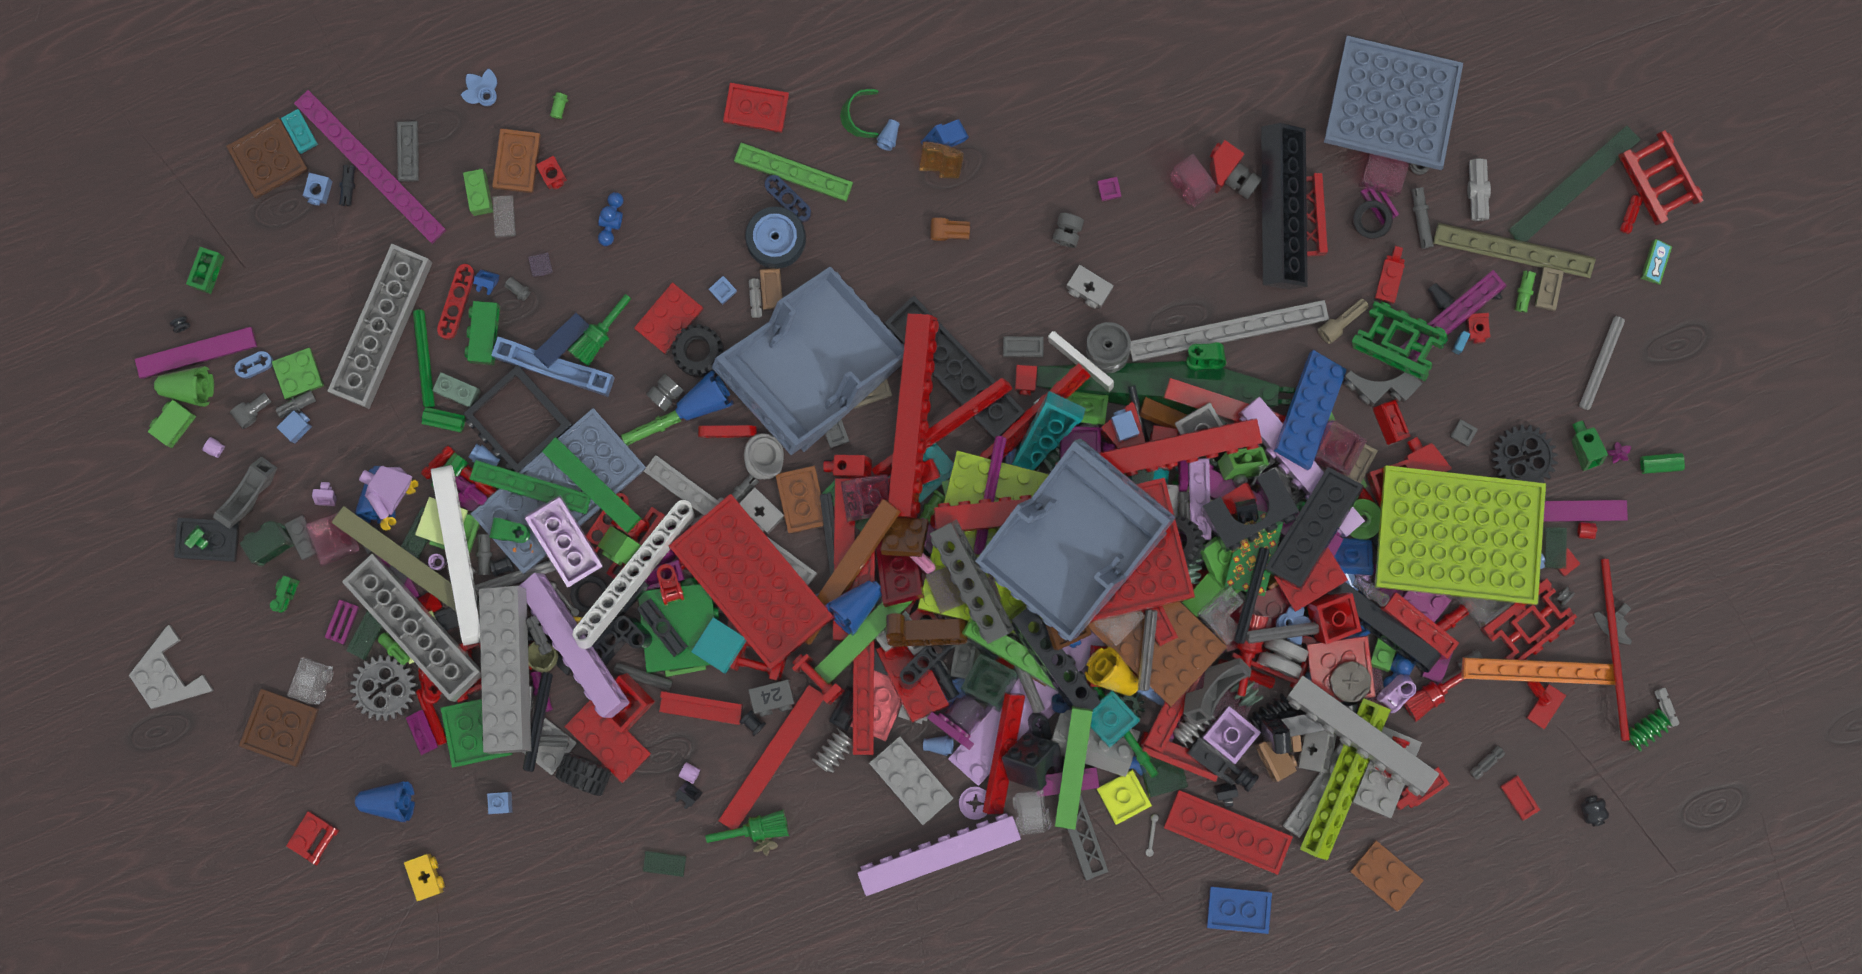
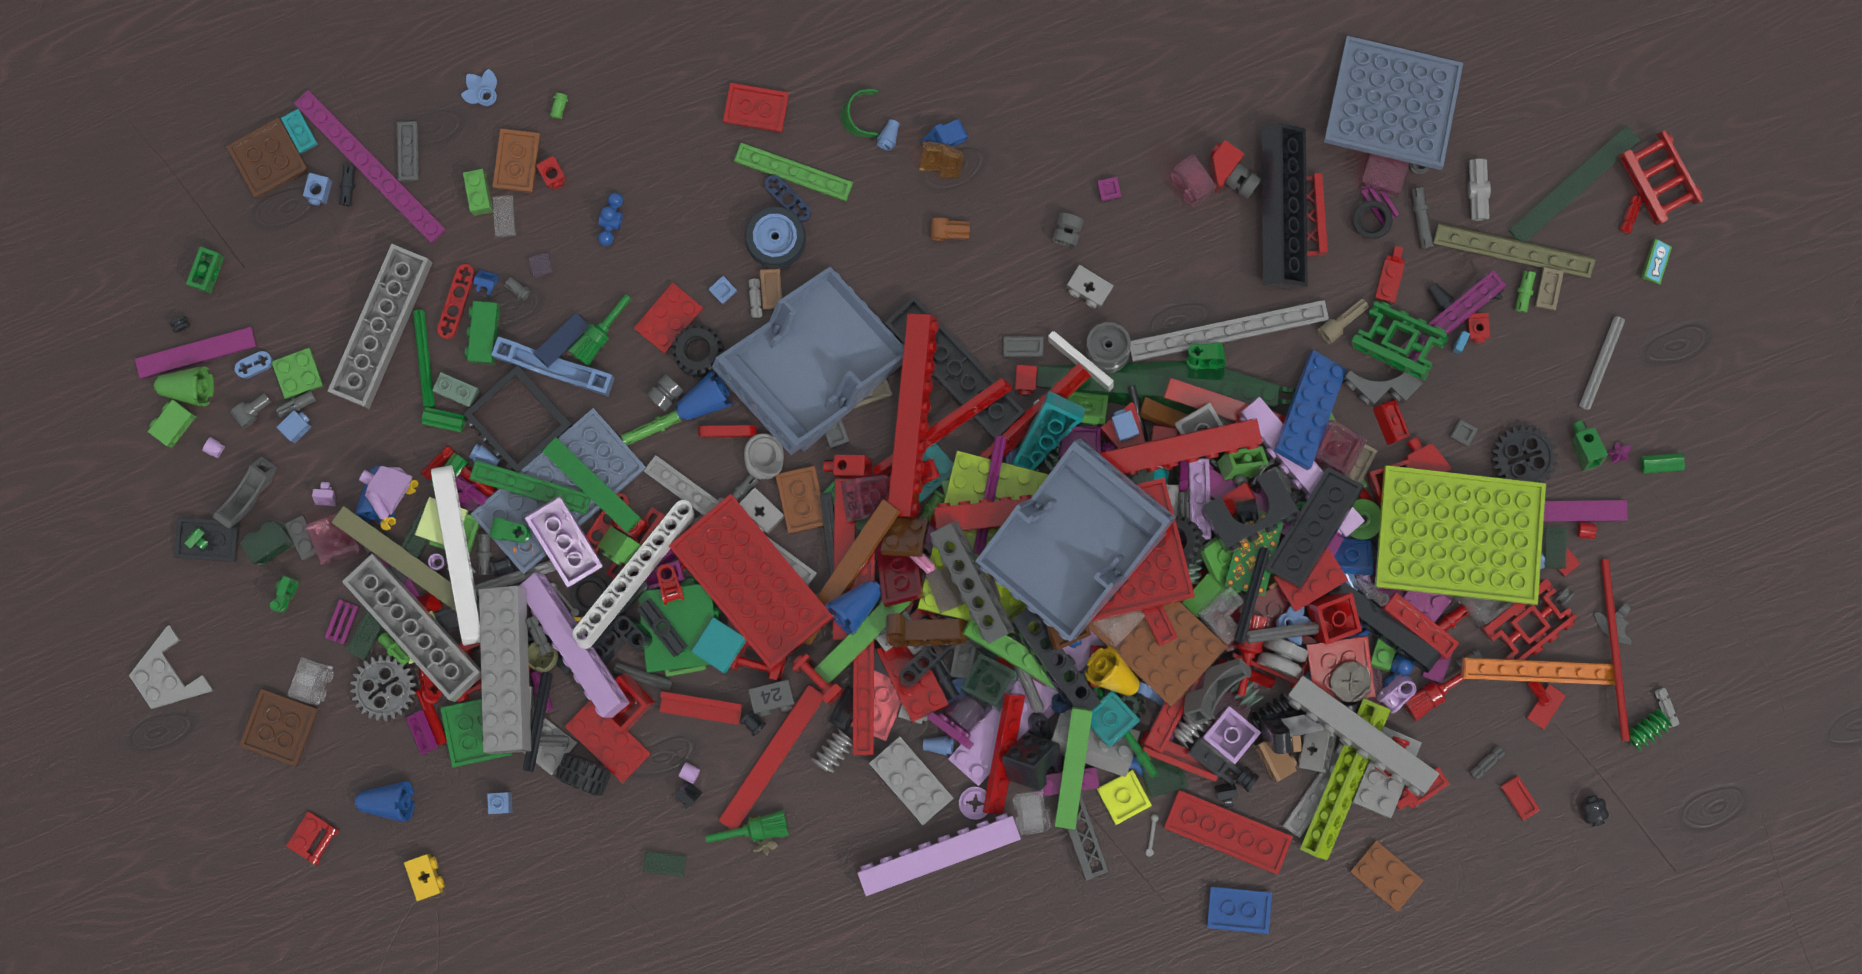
(1147, 650): flat silver axle -> none

